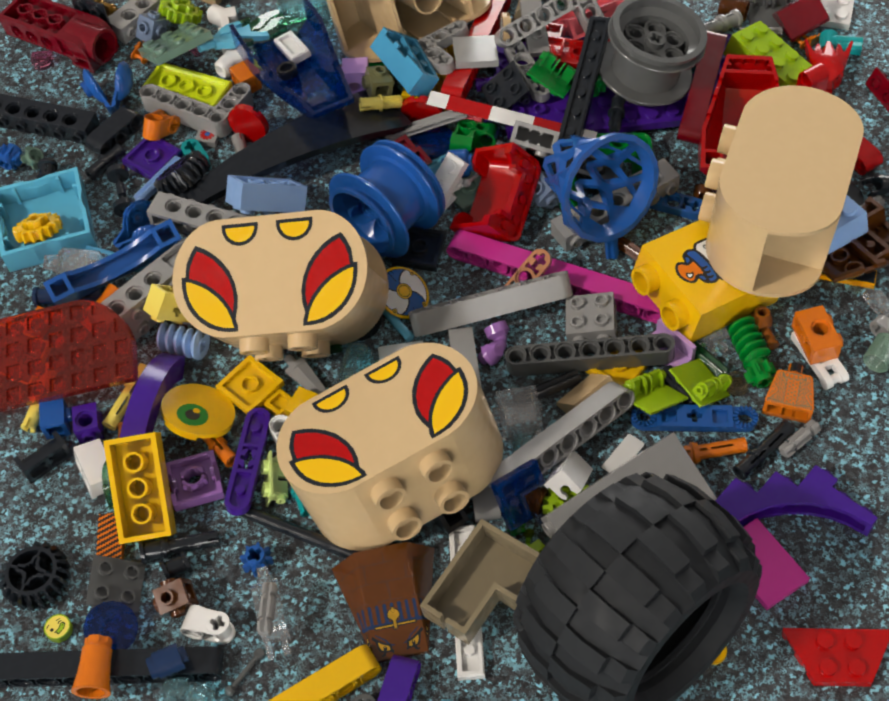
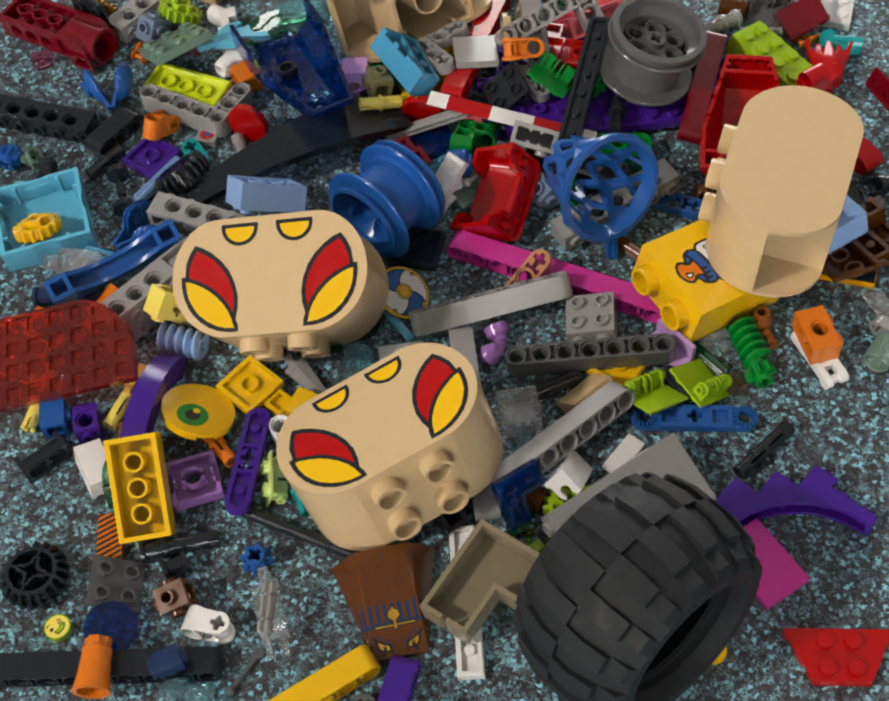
(292, 47): white tile -> none
(517, 48): none -> orange piece
(716, 449): orange pin -> none
(790, 395): orange torso -> none
(799, 438): light grey axle -> none

